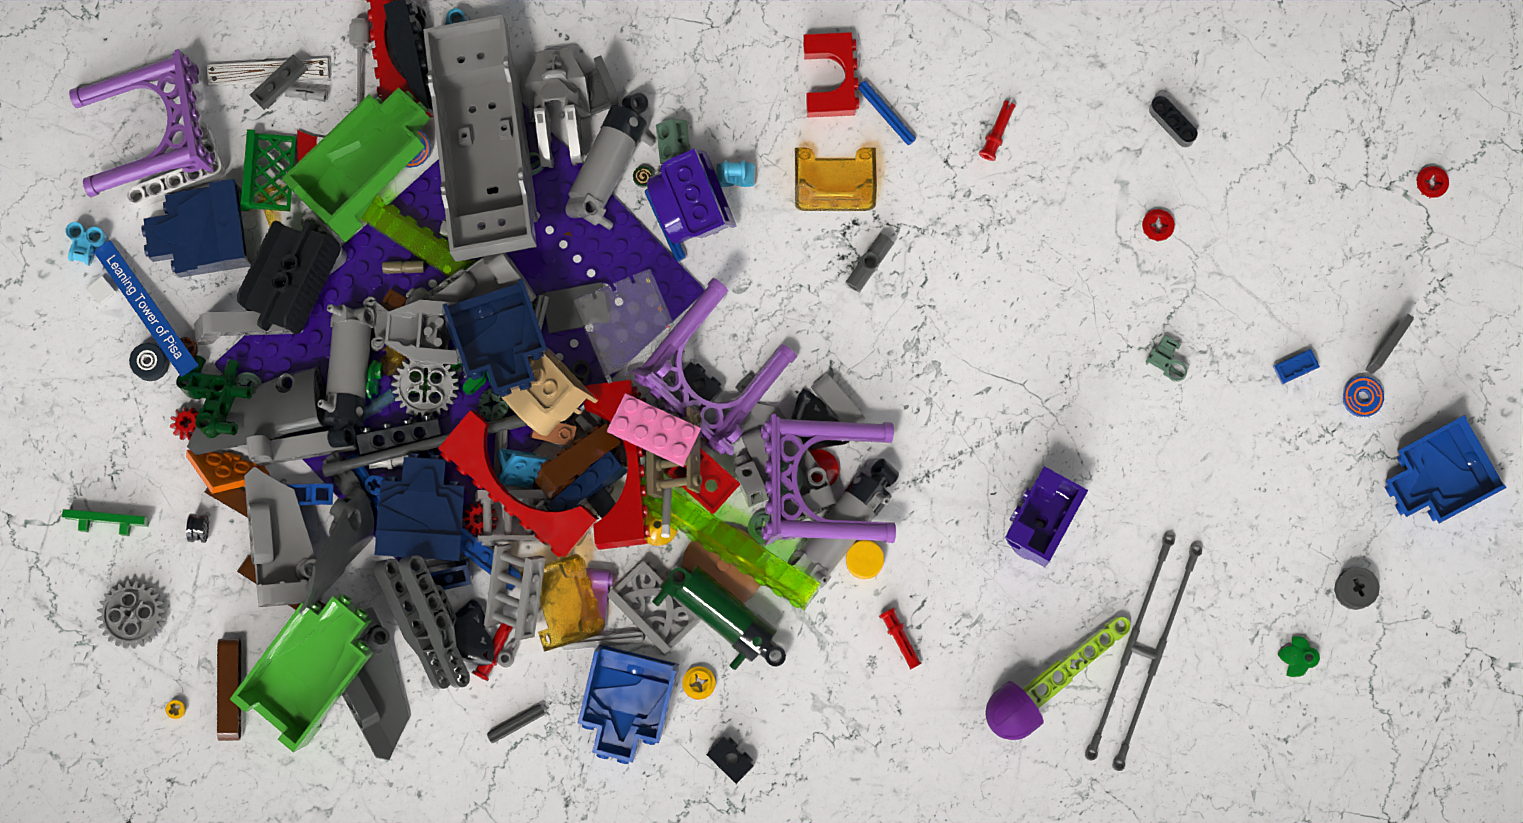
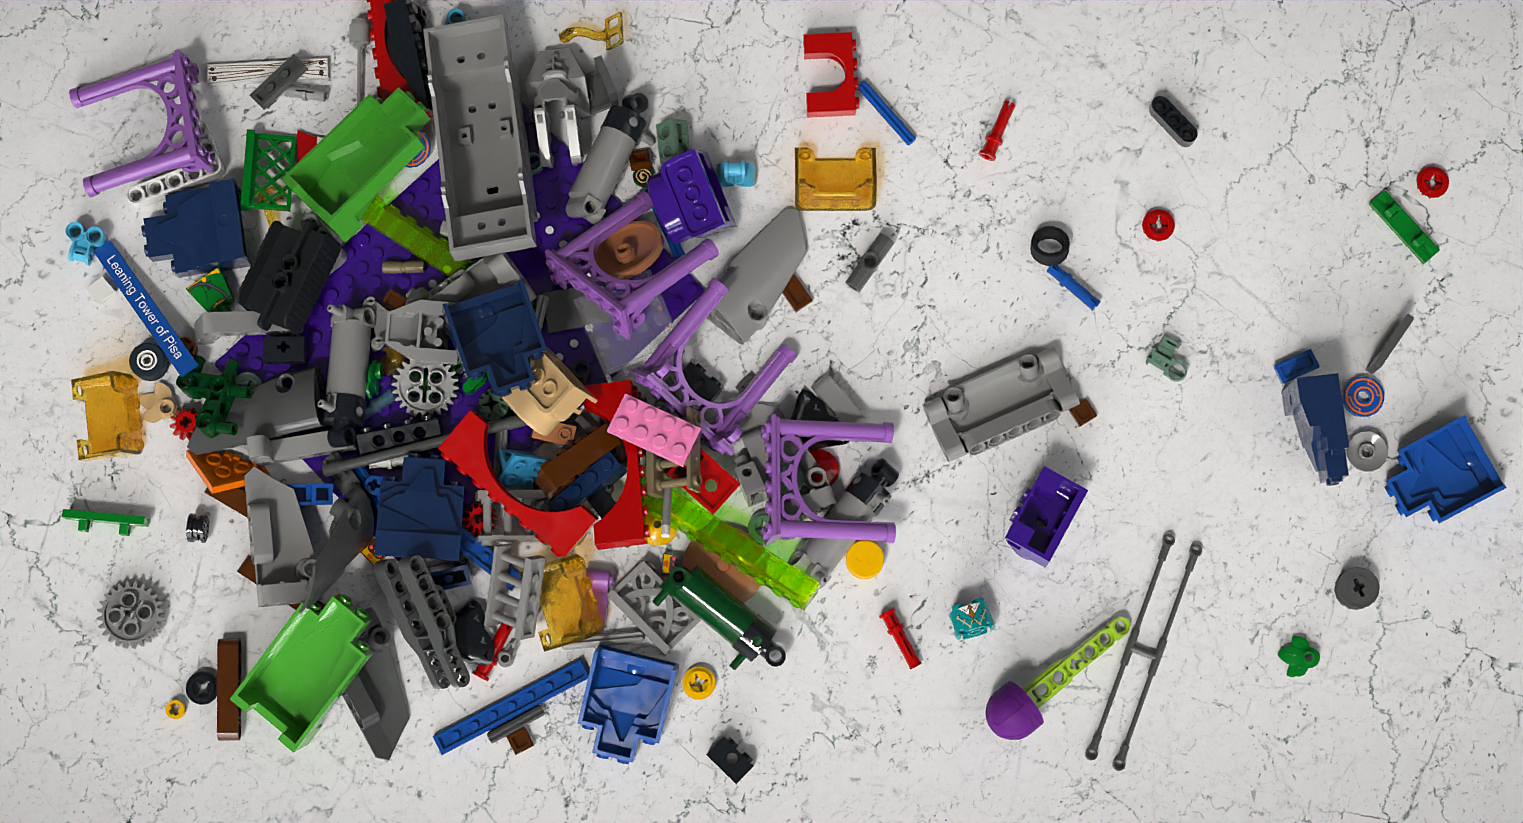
(110, 415): none -> clear yellow windscreen
(156, 403): none -> tan plate
(192, 688): none -> black gear
(212, 292): none -> green torso
(275, 356): none -> black brick
(368, 553): none -> tile
(511, 707): none -> blue tile
(520, 740): none -> reddish brown tile
(605, 35): none -> clear yellow piece
(628, 307): none -> medium lavender arch
(630, 250): none -> nougat dish
(640, 160): none -> reddish brown tile
(670, 561): none -> tile
(759, 277): none -> light grey panel
(796, 294): none -> reddish brown tile
(971, 619): none -> teal brick
(1000, 404): none -> light grey panel
(1045, 258): none -> black tyre
(1066, 280): none -> blue pin
(1083, 413): none -> reddish brown tile
(1320, 423): none -> dark blue panel
(1376, 447): none -> light grey dish
(1404, 227): none -> green hinge

